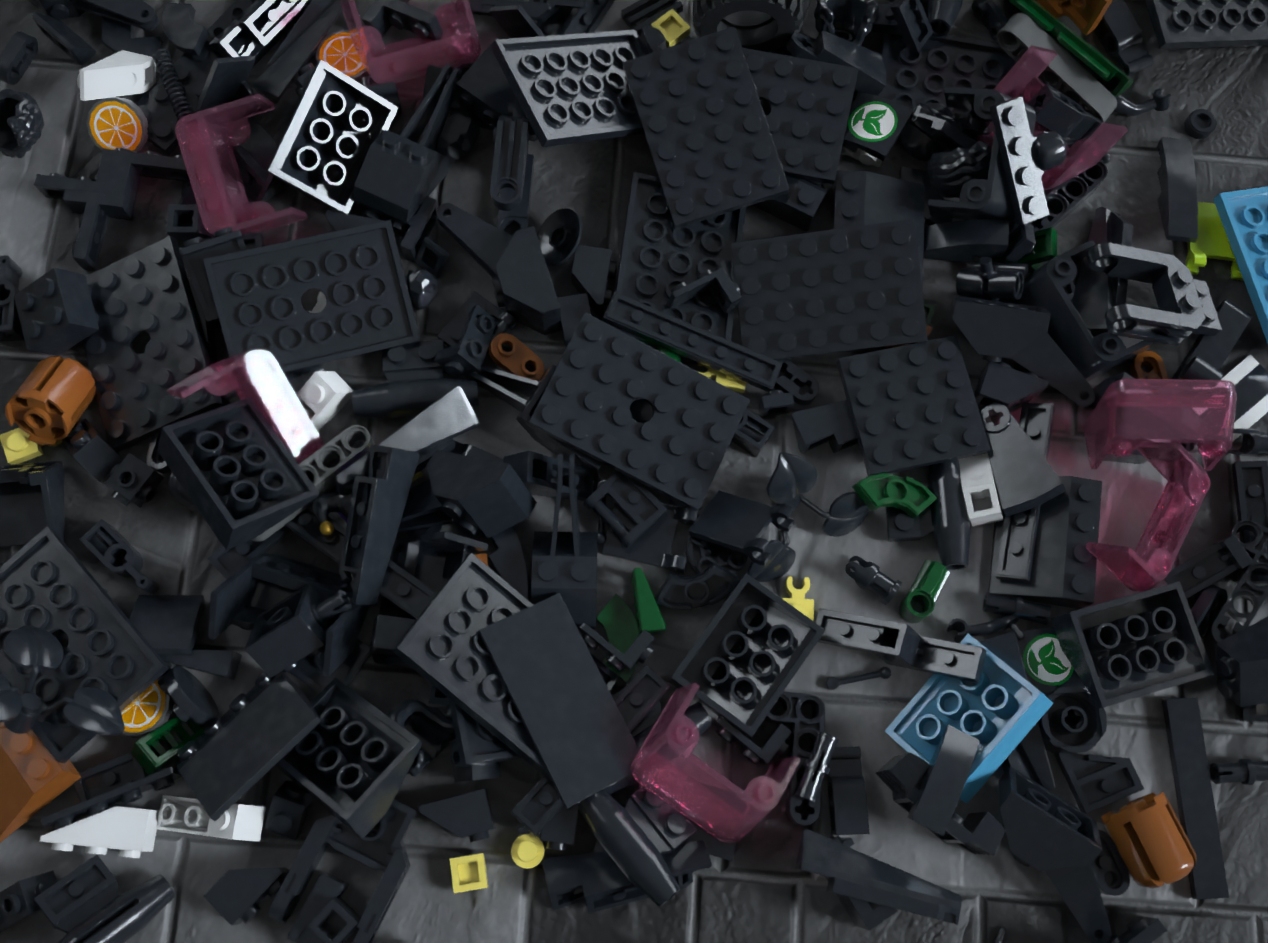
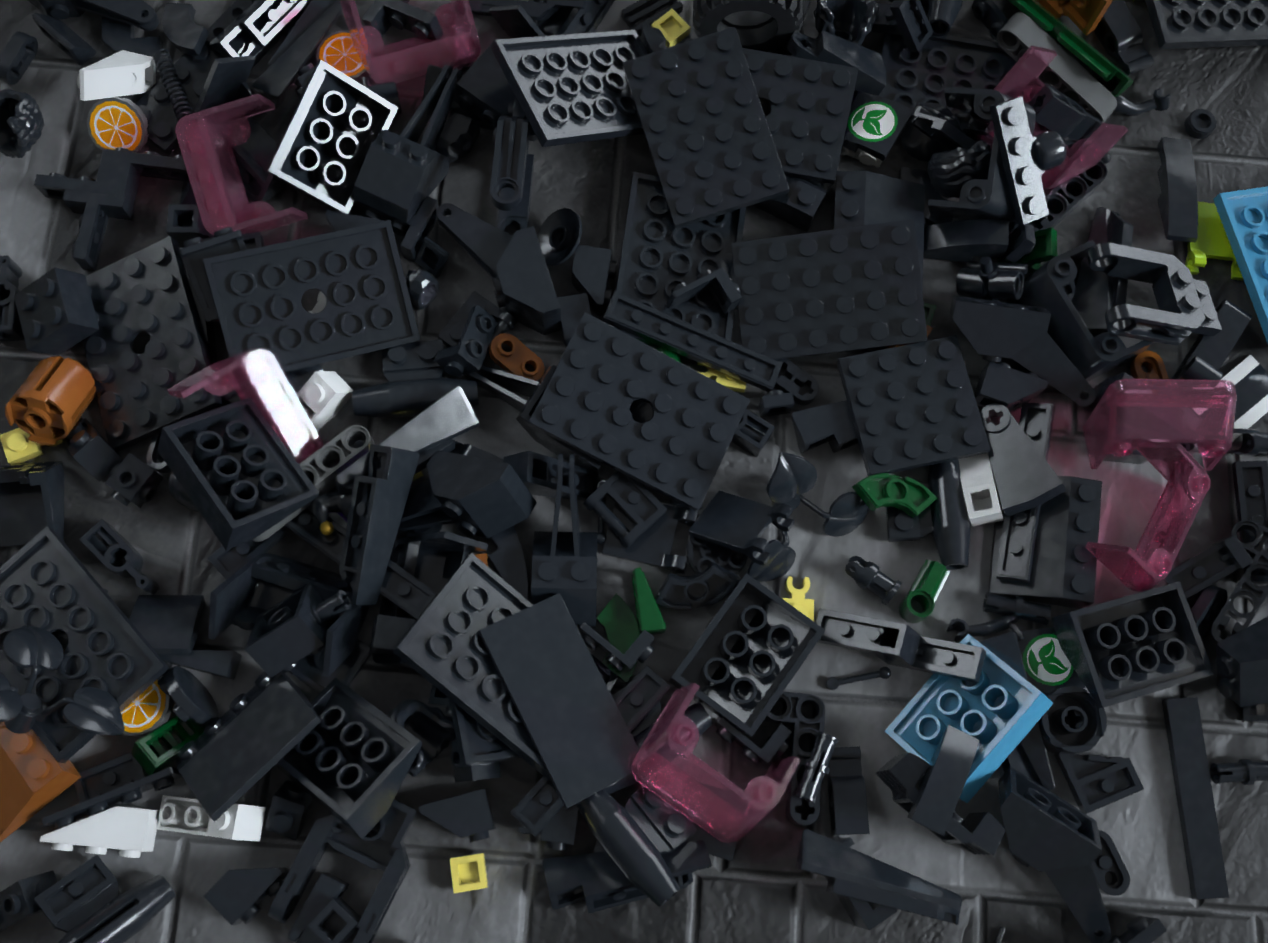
(527, 851): light yellow plate -> none
(1151, 841): dark orange cylinder -> none

